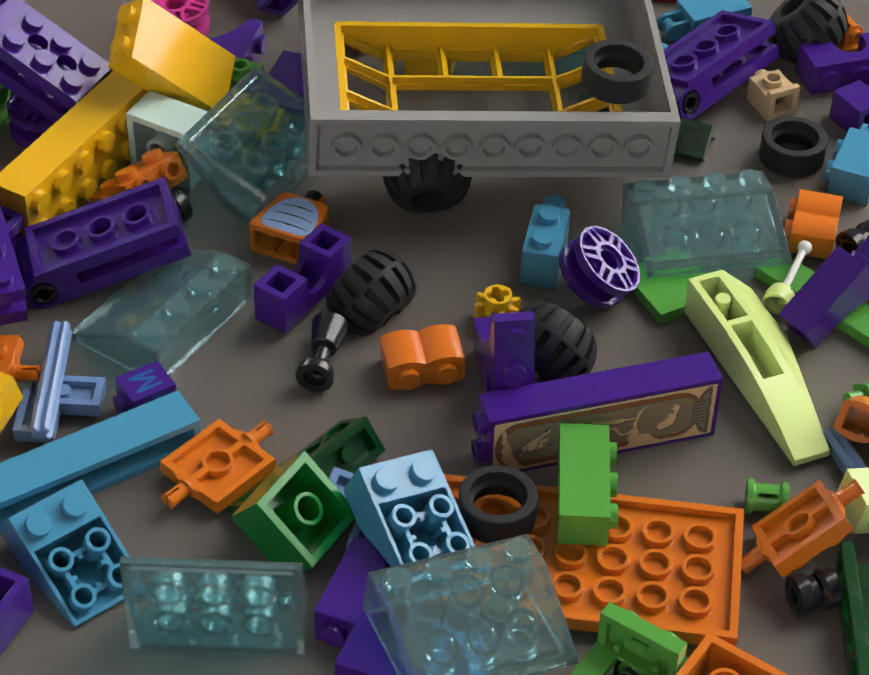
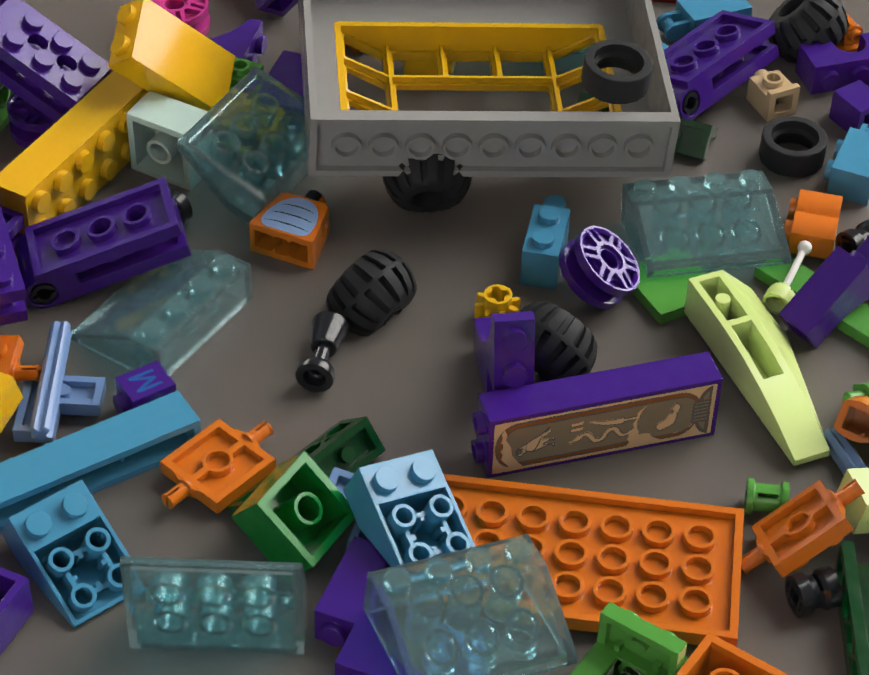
(153, 166): orange plate -> none
(287, 295): dark purple arch -> none
(422, 357): orange brick -> none
(502, 481): black tyre -> none
(585, 484): bright green brick -> none

